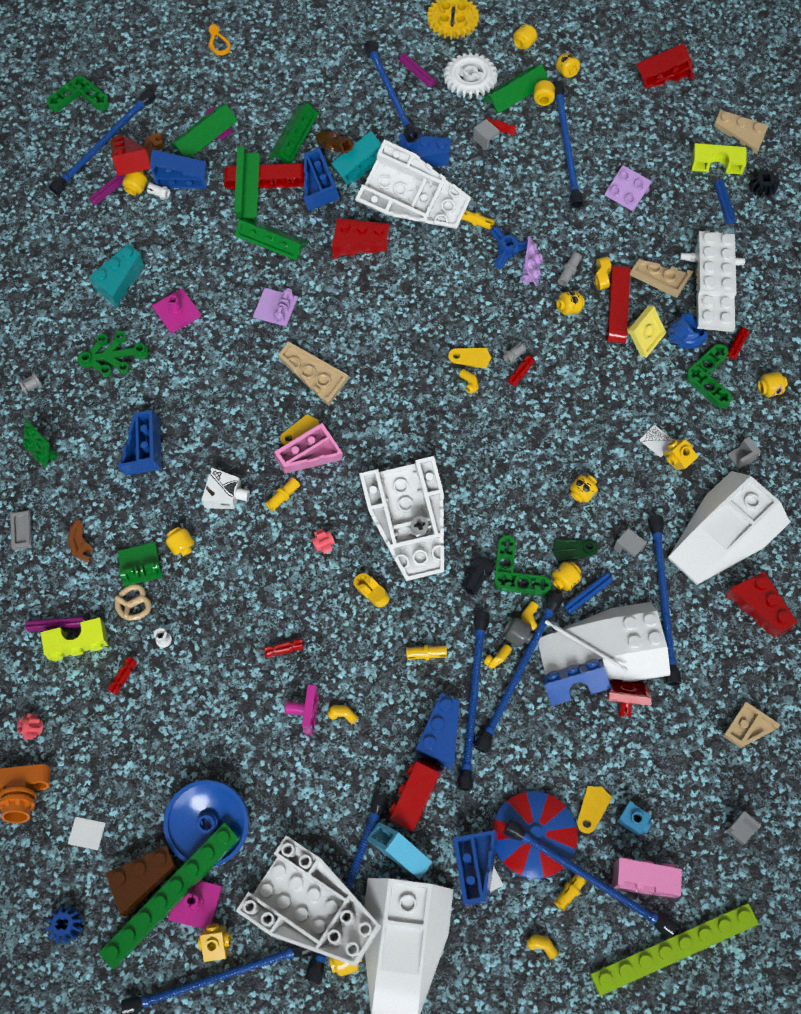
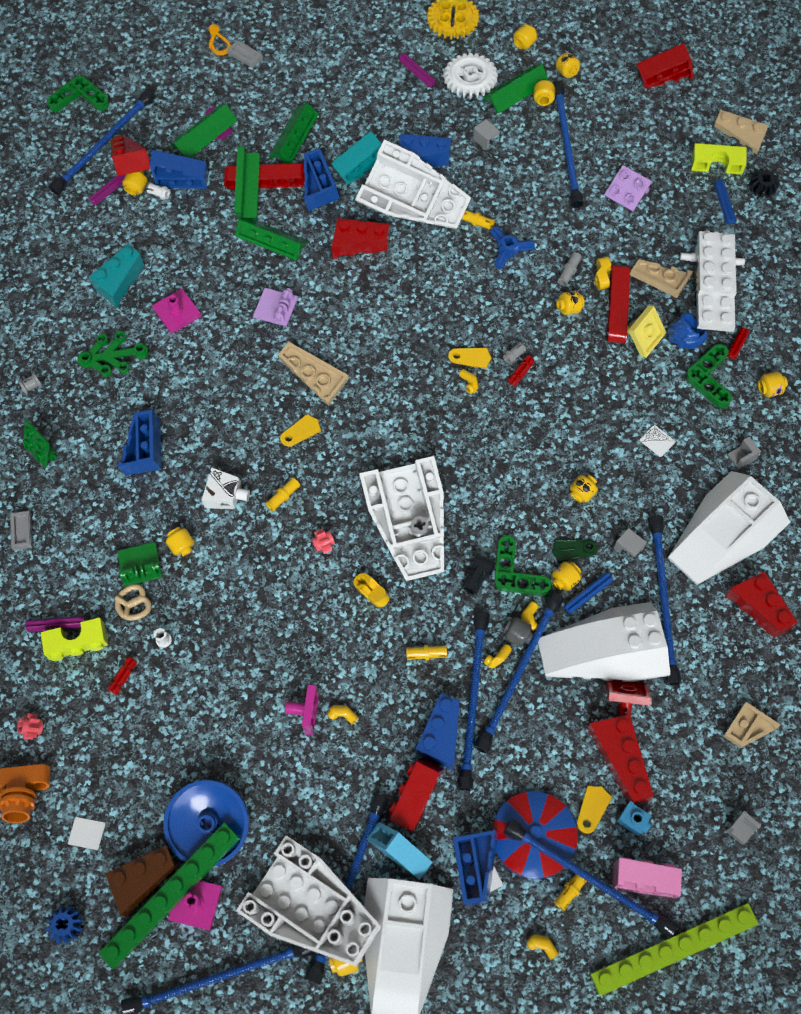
(77, 544): dark orange piece -> none
(152, 143): dark orange piece -> none
(214, 942): yellow brick -> none
(245, 54): none -> light grey tile
(283, 648): red axle -> none
(308, 451): bright pink wedge -> none
(334, 142): reddish brown piece -> none
(409, 131): blue hose -> none
(503, 127): red axle -> none
(532, 262): lavender hinge -> none
(586, 645): white piece -> none
(591, 673): arch -> none
(622, 754): none -> red wedge
(680, 454): yellow brick -> none

